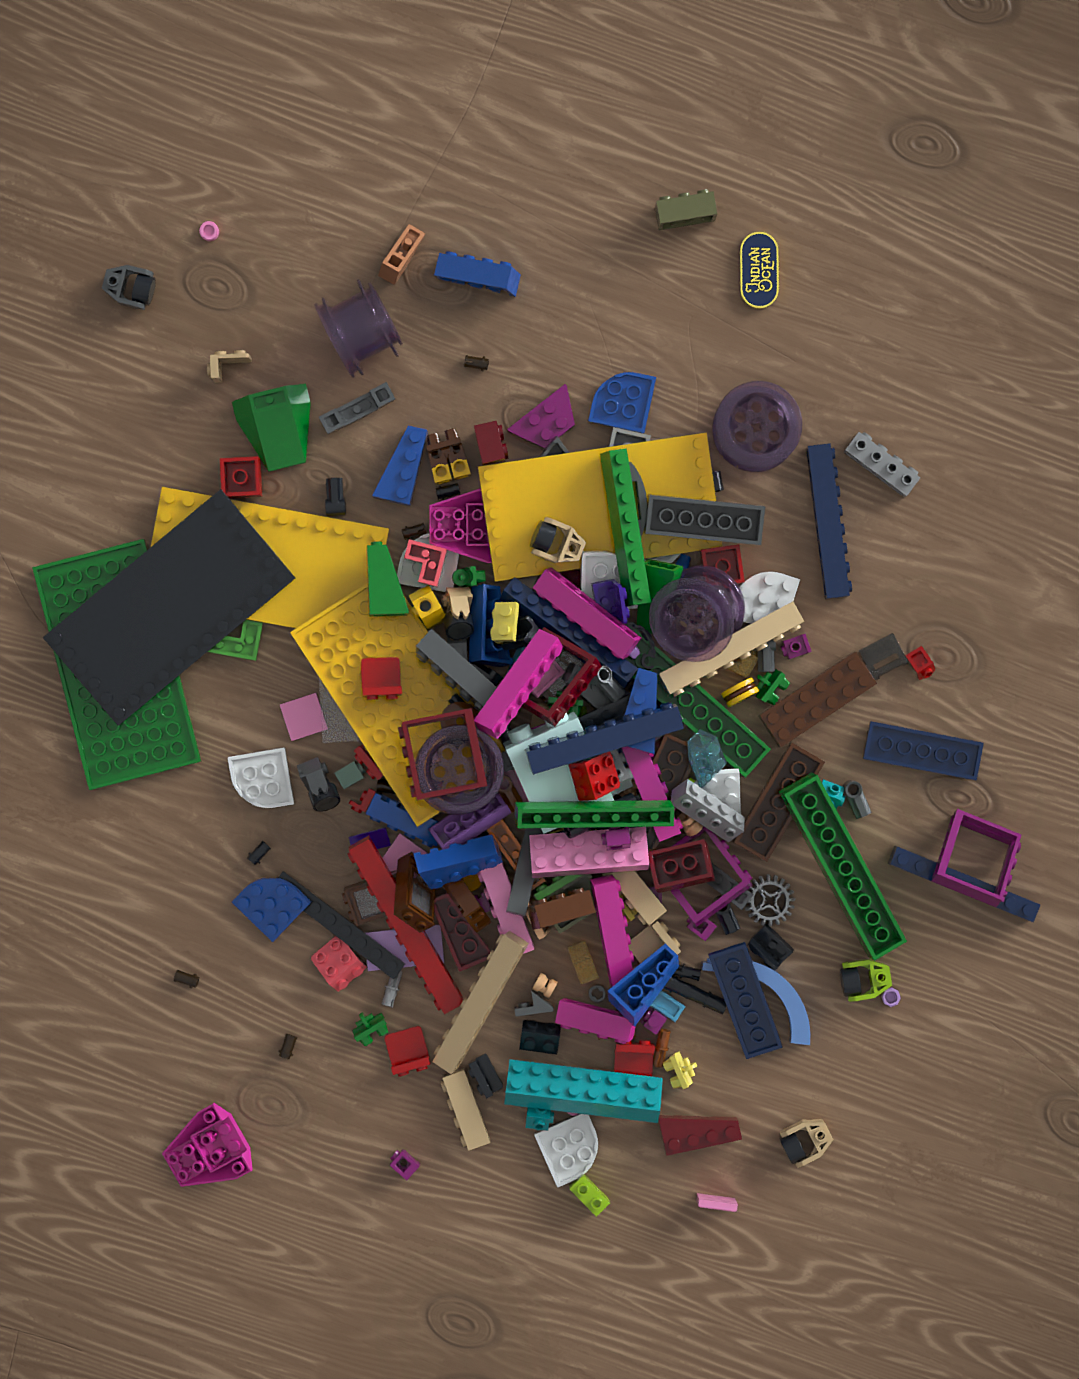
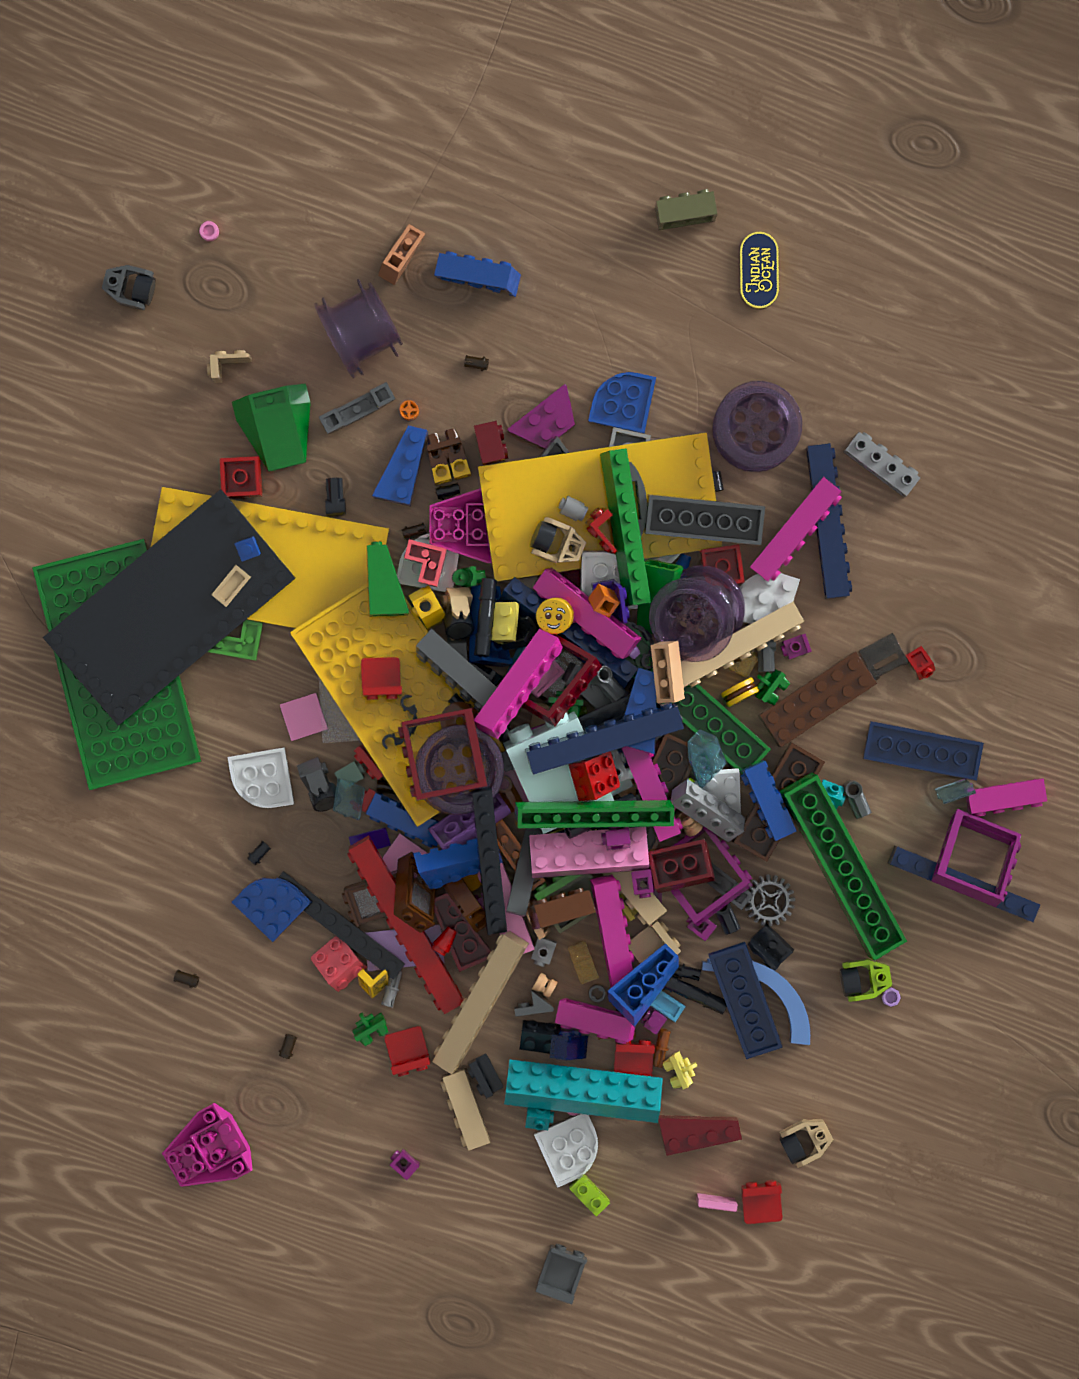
(231, 585): none -> tan tile
(247, 548): none -> blue plate
(348, 799): none -> clear light blue piece
(371, 986): none -> yellow panel
(409, 406): none -> orange wheel
(413, 711): none -> black piece
(444, 941): none -> red cone
(485, 617): none -> black piece
(489, 860): none -> black plate
(549, 946): none -> light grey brick
(554, 615): none -> yellow head
(561, 1273): none -> dark grey panel
(569, 1045): none -> clear blue brick
(572, 508): none -> light grey brick
(597, 518): none -> red bracket
(603, 600): none -> orange brick
(637, 878): none -> magenta brick
(667, 671): none -> light nougat brick
(762, 1202): none -> red bracket
(768, 800): none -> blue wedge
(795, 530): none -> dark pink brick
(955, 791): none -> clear light blue piece
(1007, 796): none -> dark pink brick

